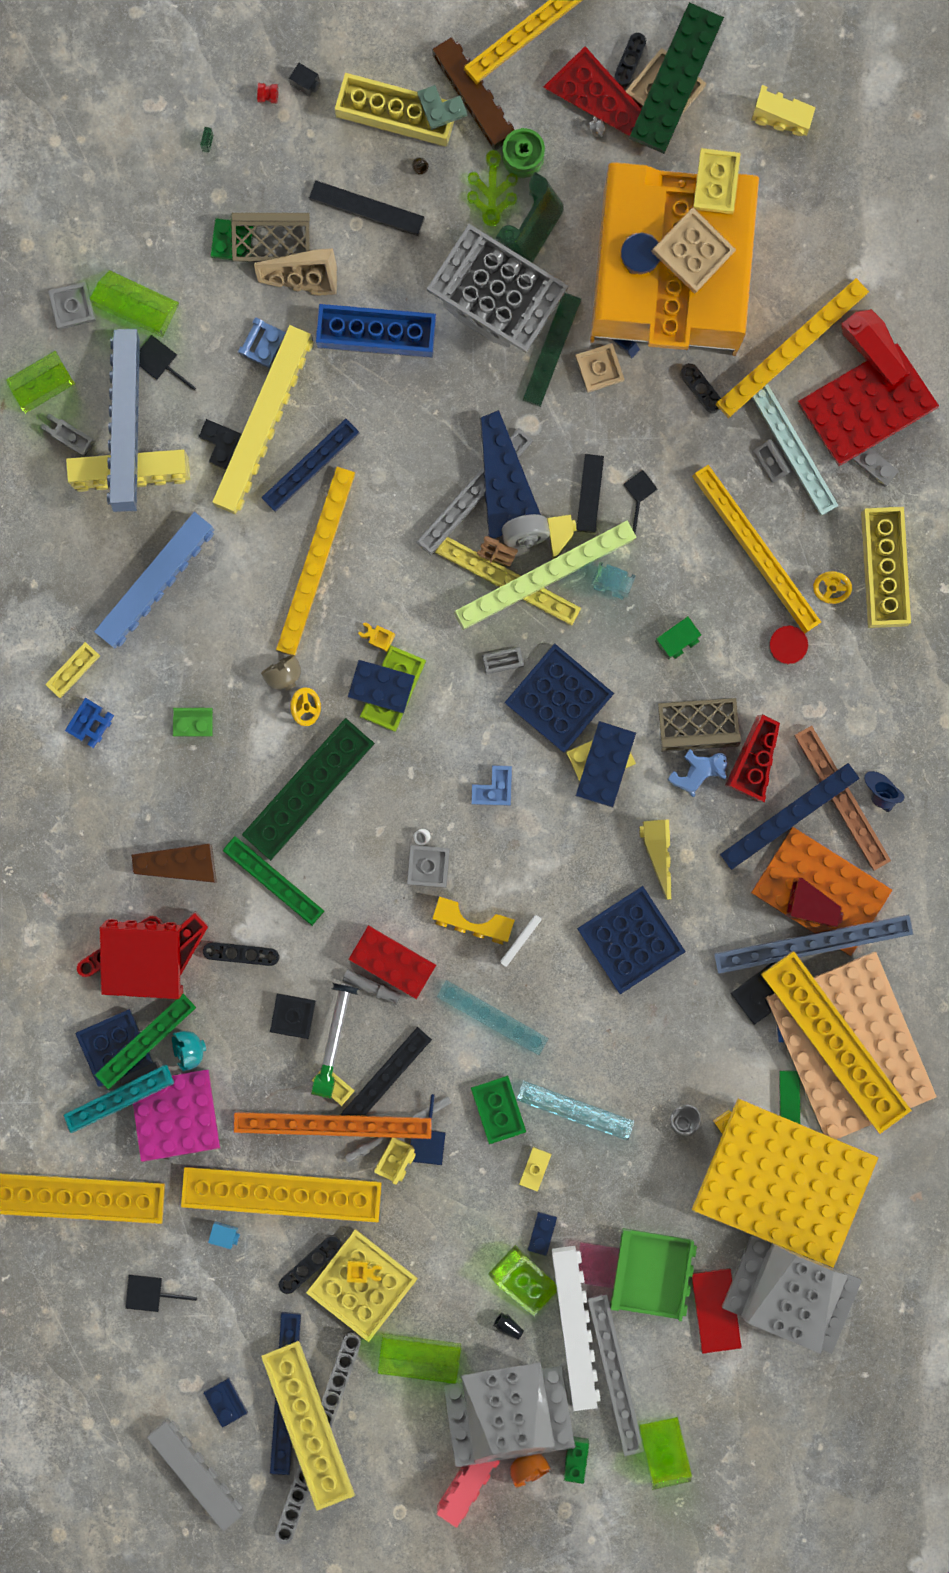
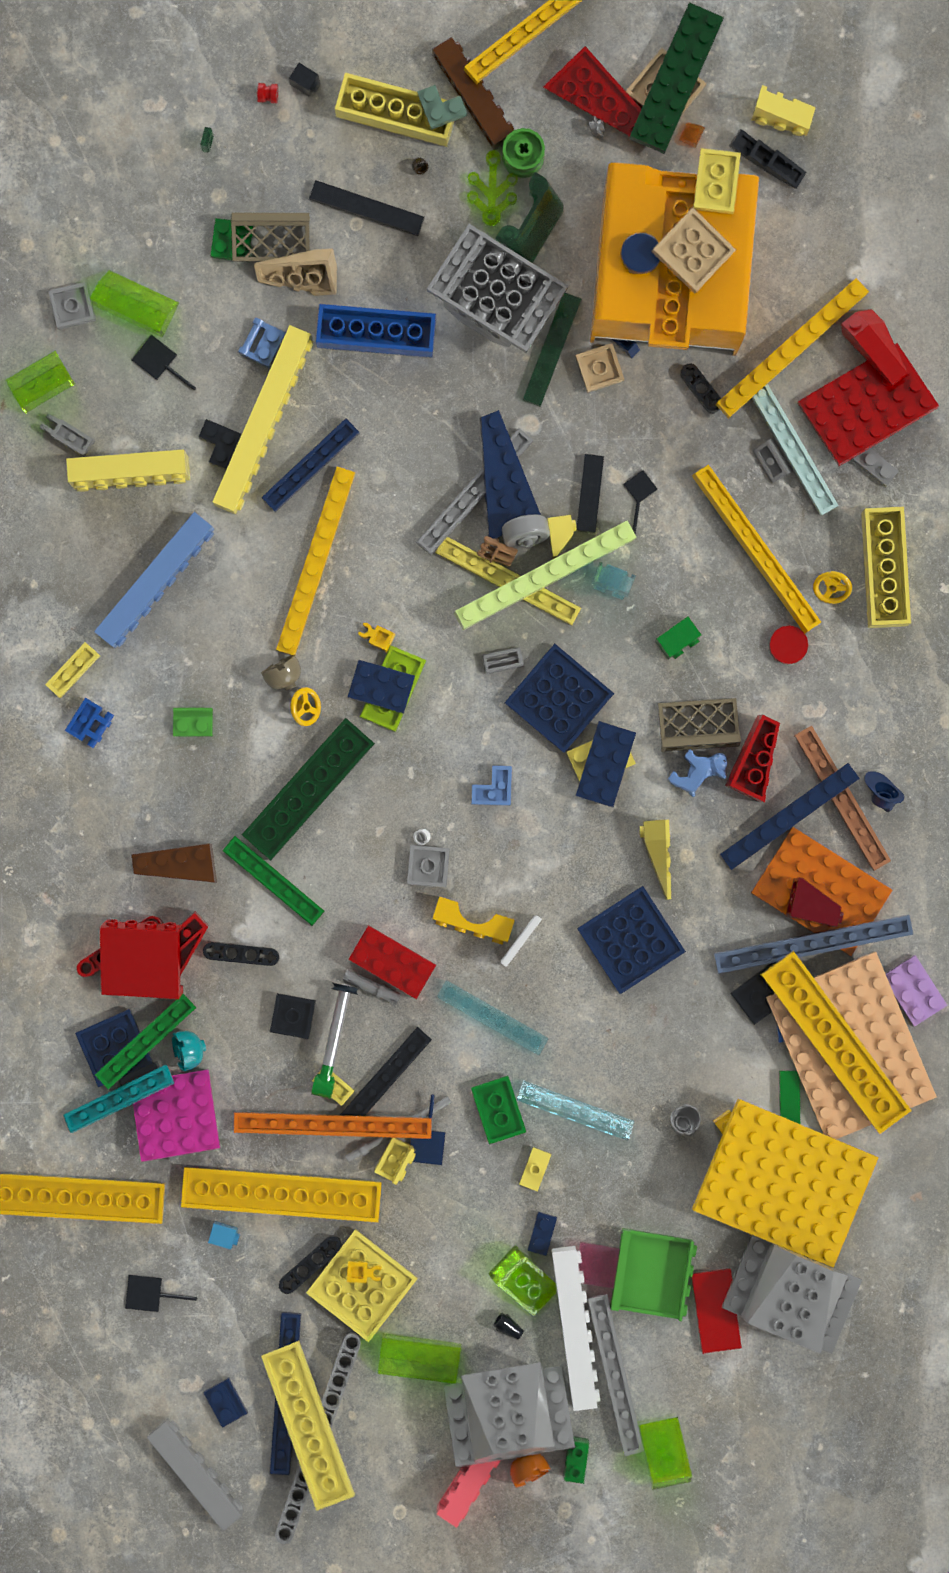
(124, 420): brick -> none
(630, 45): black beam -> none
(692, 134): none -> clear orange slope
(767, 159): none -> black slope
(915, 991): none -> lavender plate

